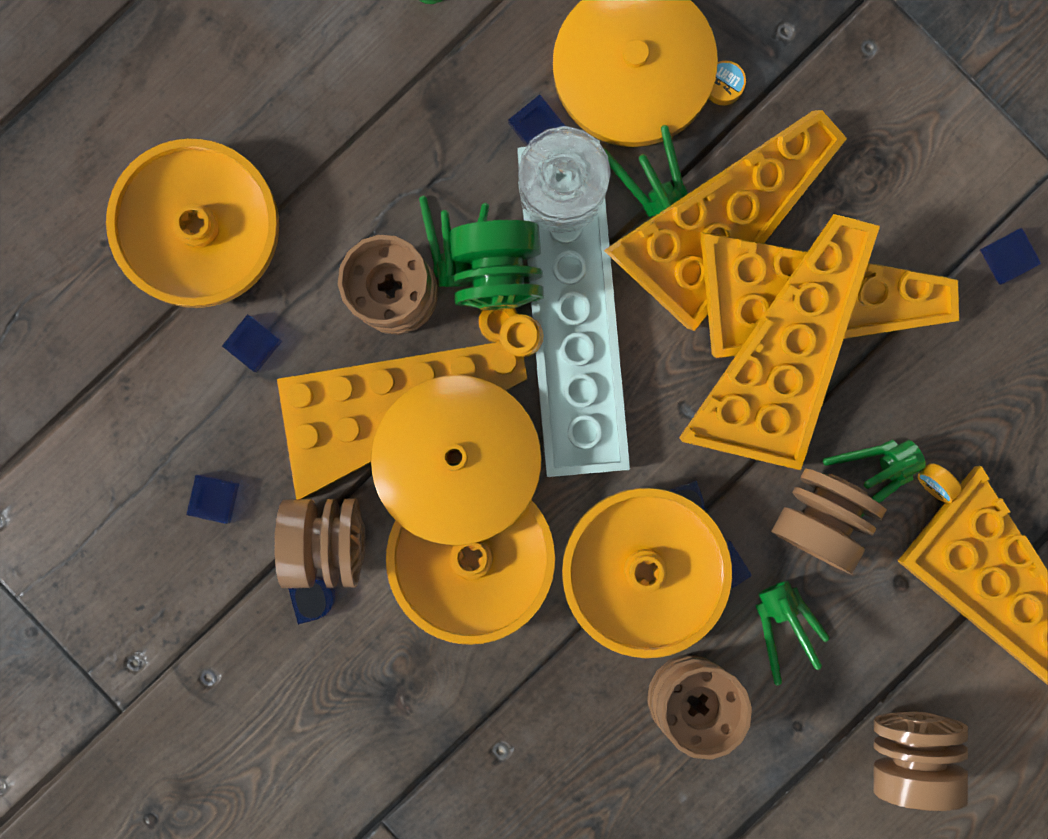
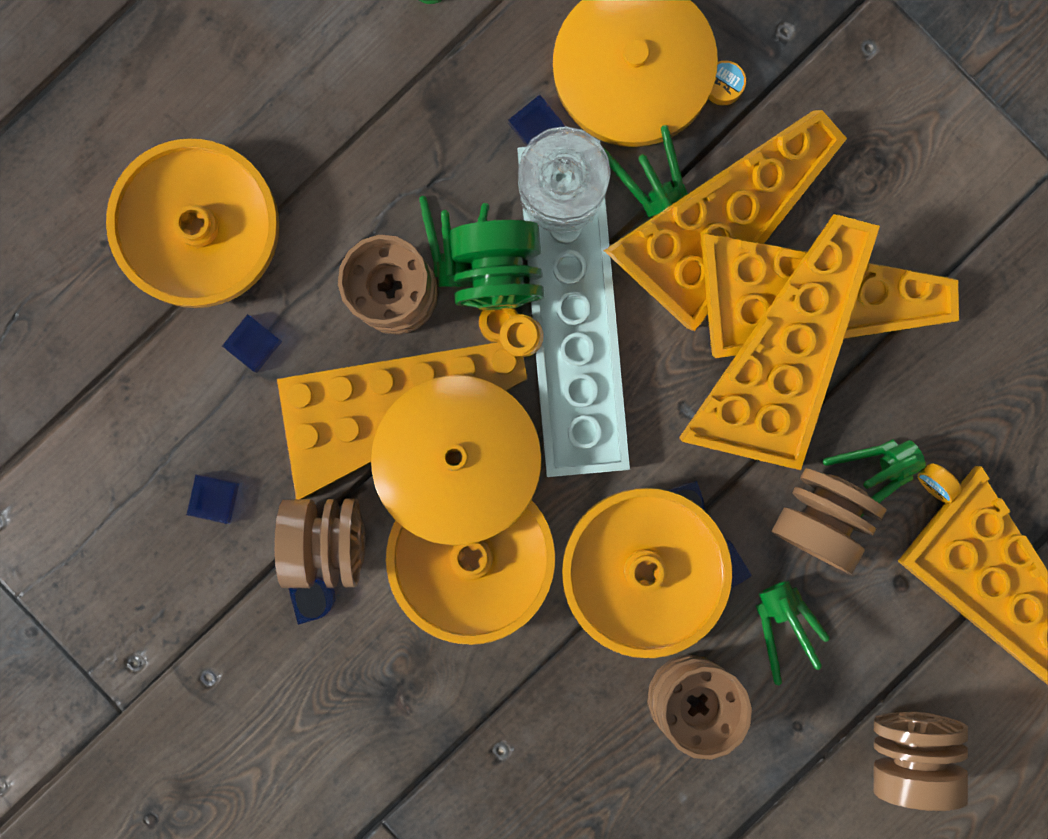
(1010, 256): clear blue tile -> none

